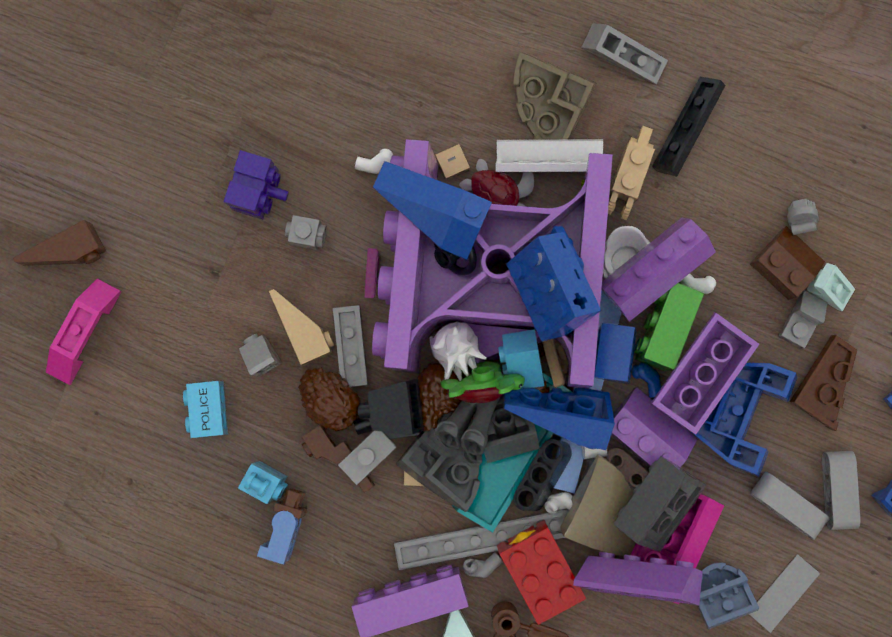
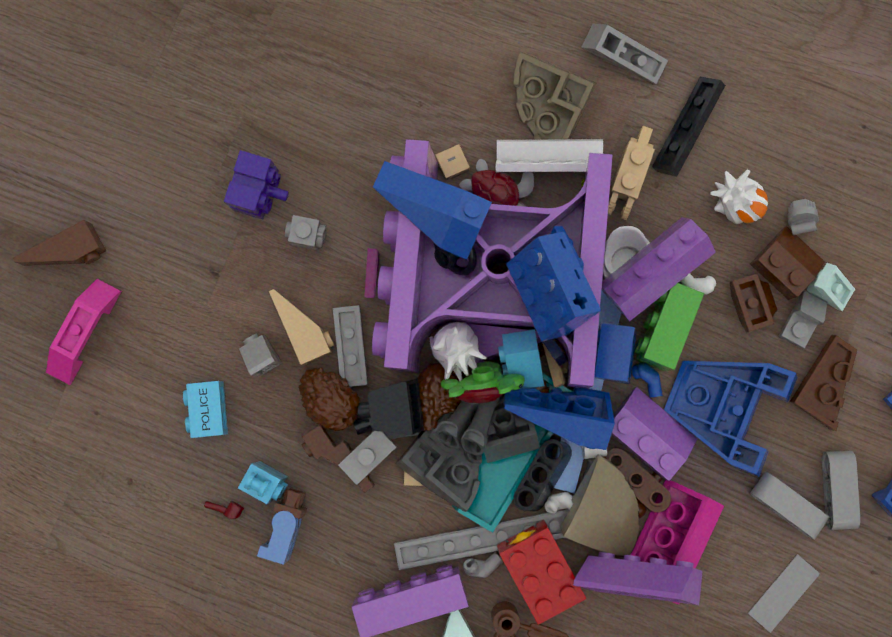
(232, 511): none -> dark red hand
(375, 164): white arm -> none
(555, 351): none -> dark blue tile
(659, 504): dark grey slope -> none
(705, 373): medium lavender slope -> none
(724, 595): sand blue slope -> none
(741, 199): none -> white hair
(753, 302): none -> reddish brown slope

